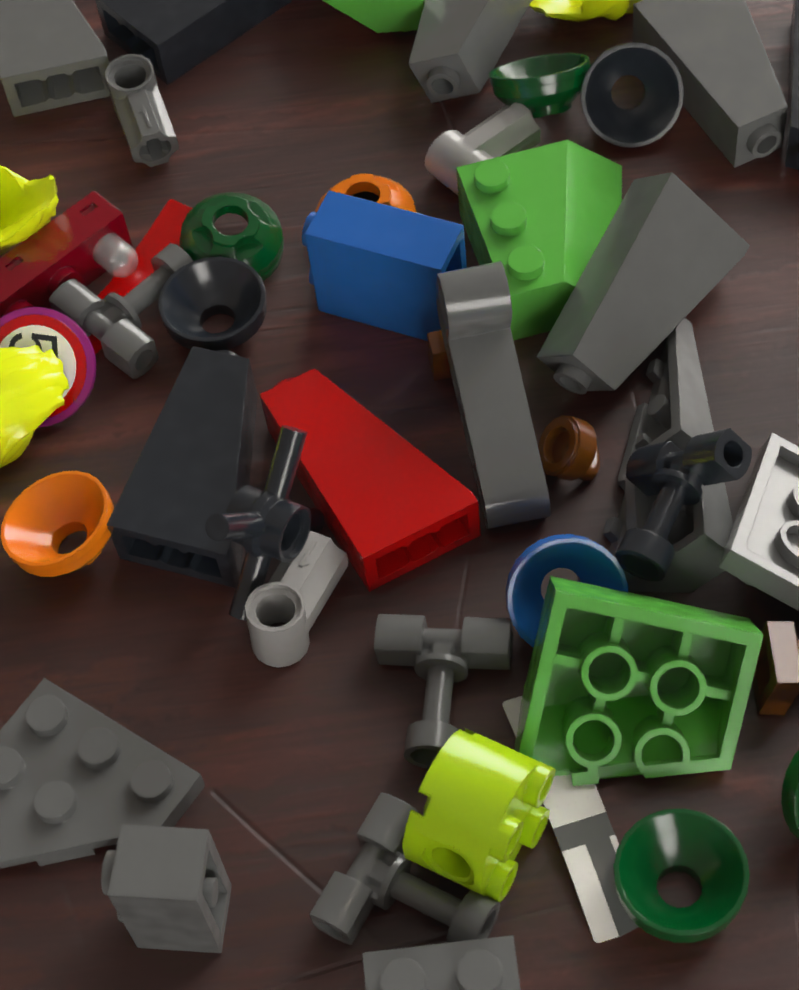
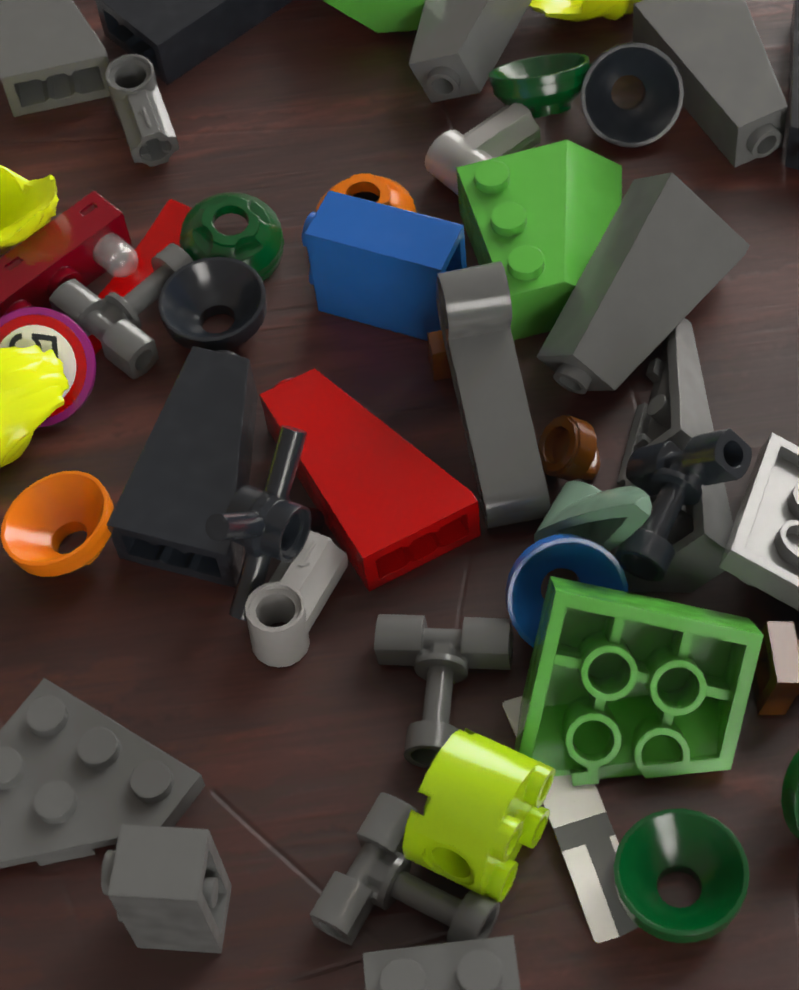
(596, 514): none -> sand green piece

